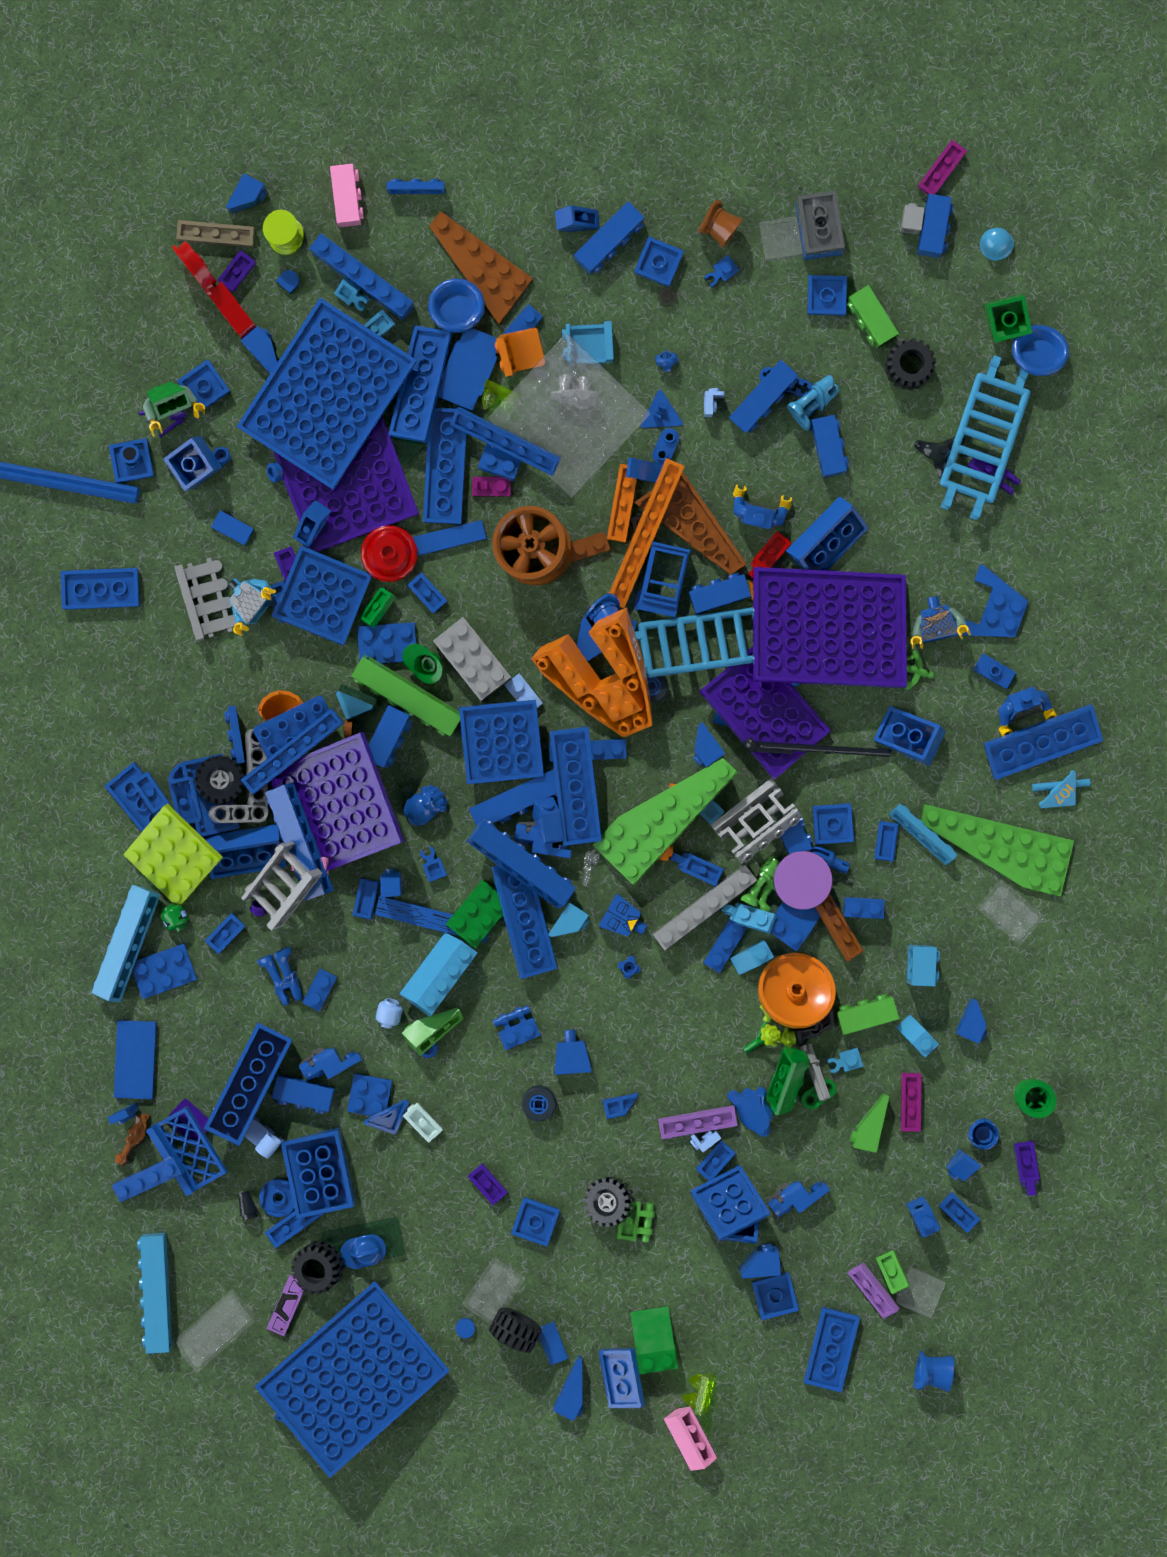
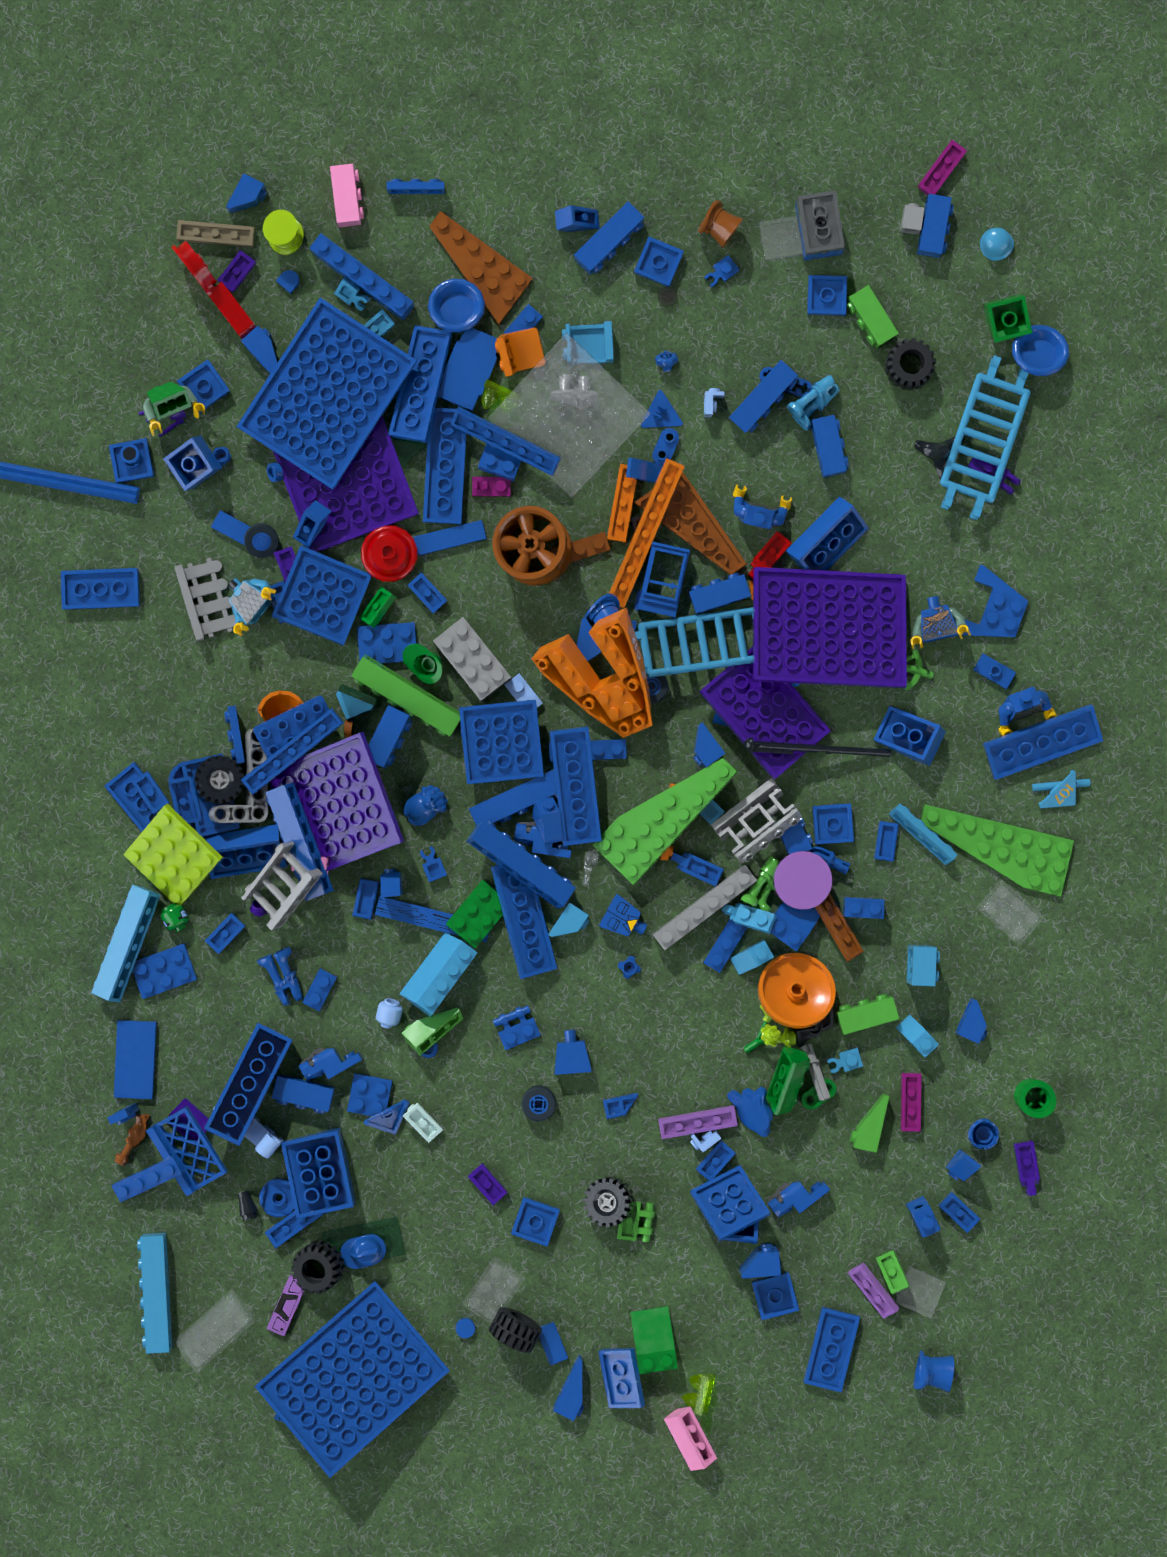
(261, 540): none -> black wheel

